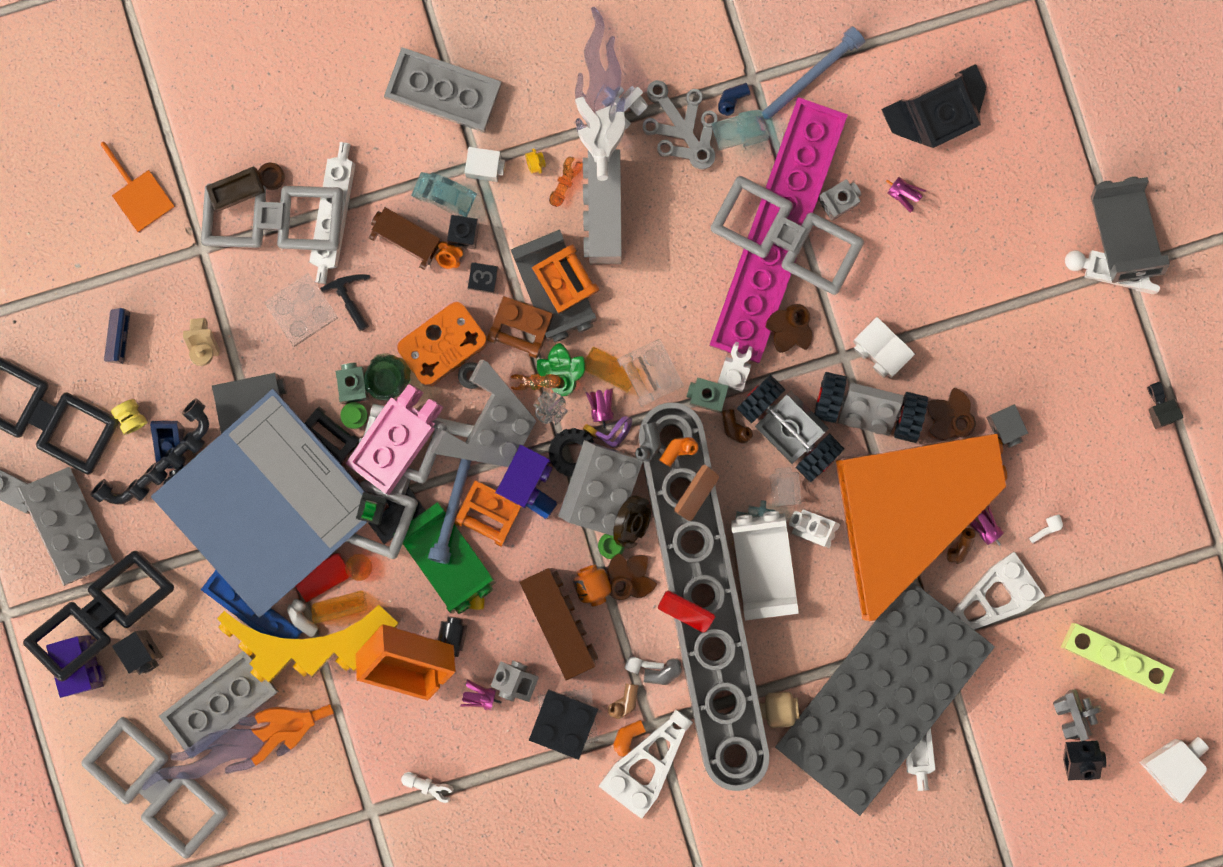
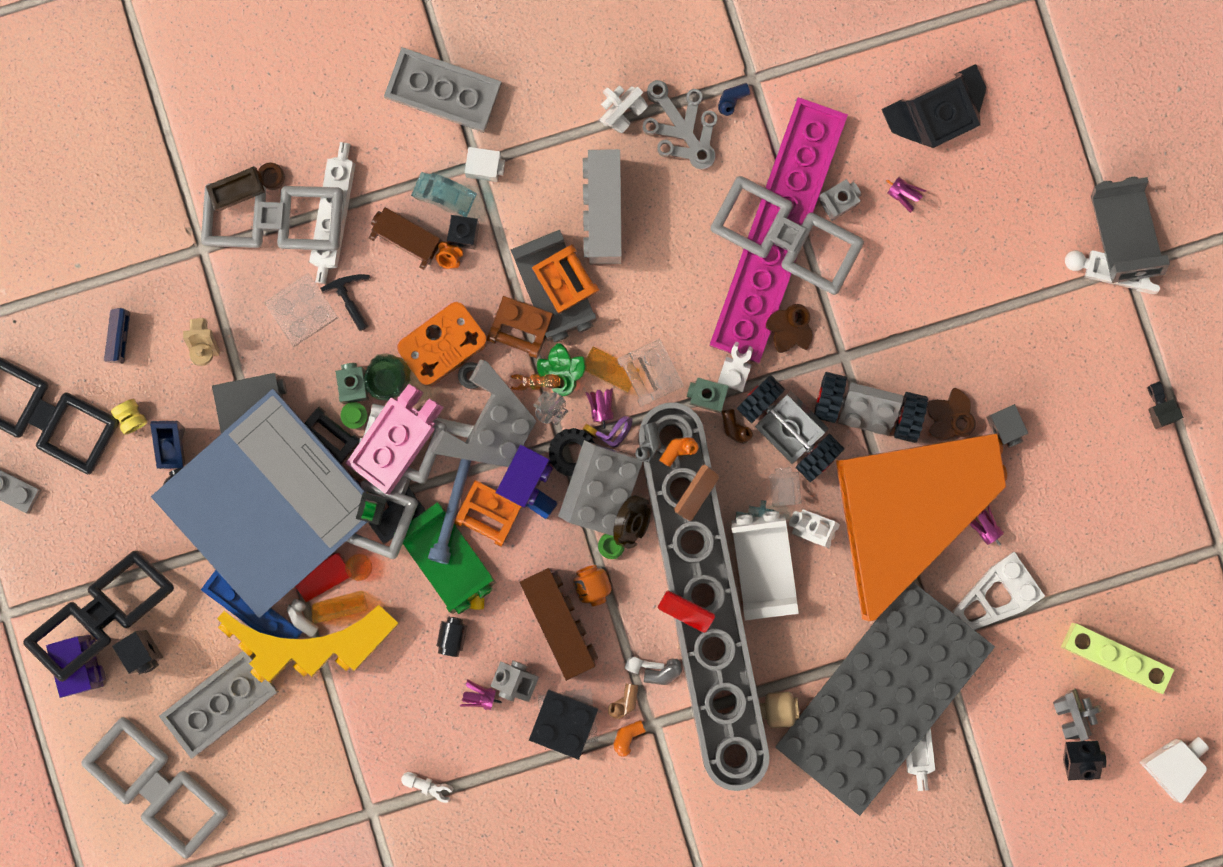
(66, 526): light grey plate -> none
(140, 199): orange piece -> none
(156, 472): black bar -> none
(254, 744): piece -> none
(405, 662): orange piece -> none
(482, 277): black tile -> none
(535, 161): yellow plate -> none
(557, 197): clear orange piece -> none
(595, 106): piece -> none
(628, 790): white plate -> none
(632, 575): reddish brown plate -> none
(744, 129): clear light blue brick -> none
(851, 40): sand blue piece -> none
(882, 348): white brick -> none
(964, 545): reddish brown arm -> none
(1054, 524): white hand -> none

